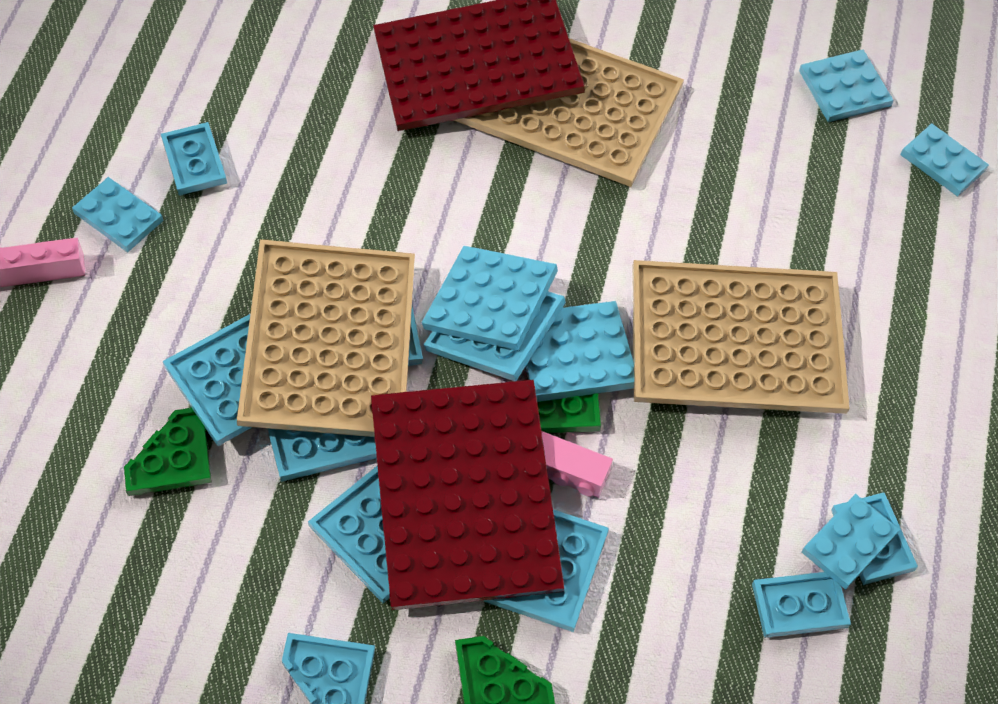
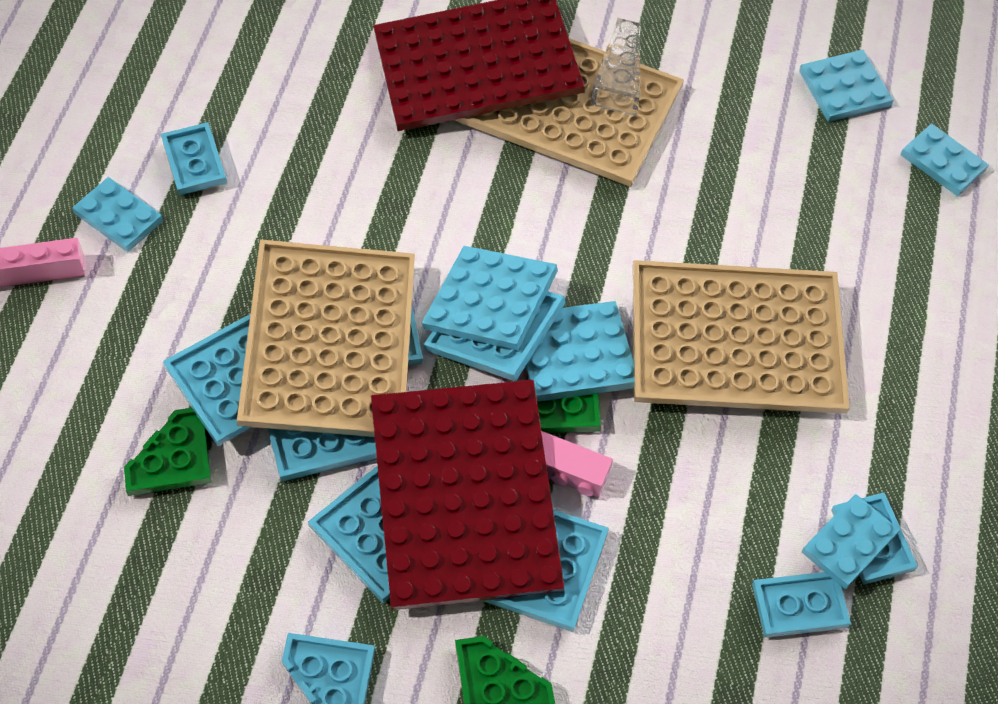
(619, 73): none -> clear wedge

